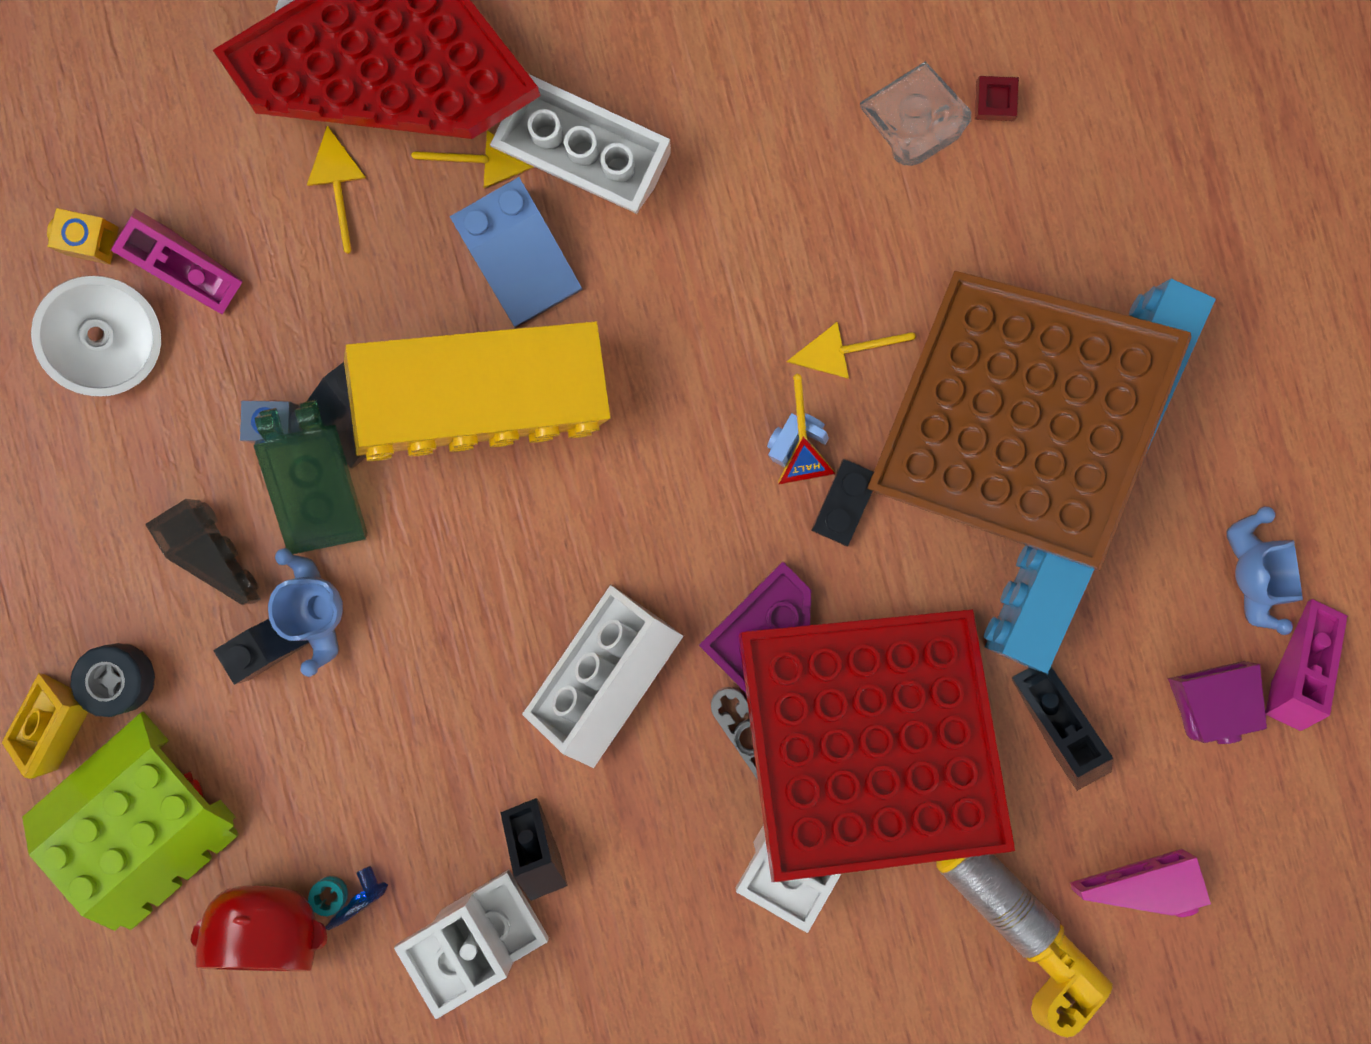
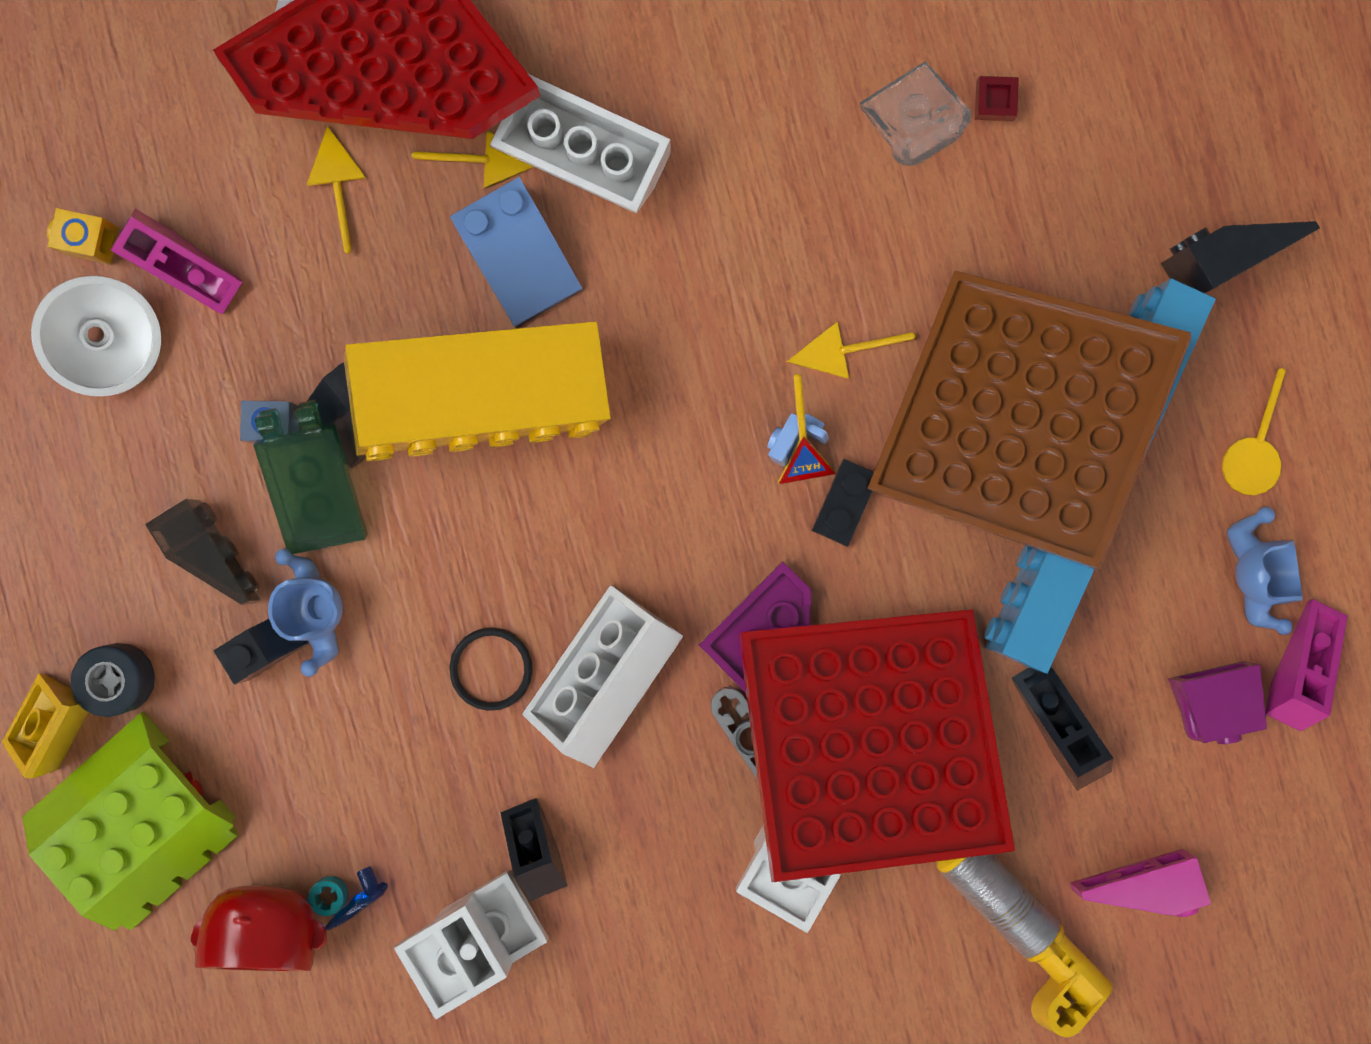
(454, 669): none -> black tyre
(1214, 258): none -> black slope
(1252, 463): none -> yellow piece

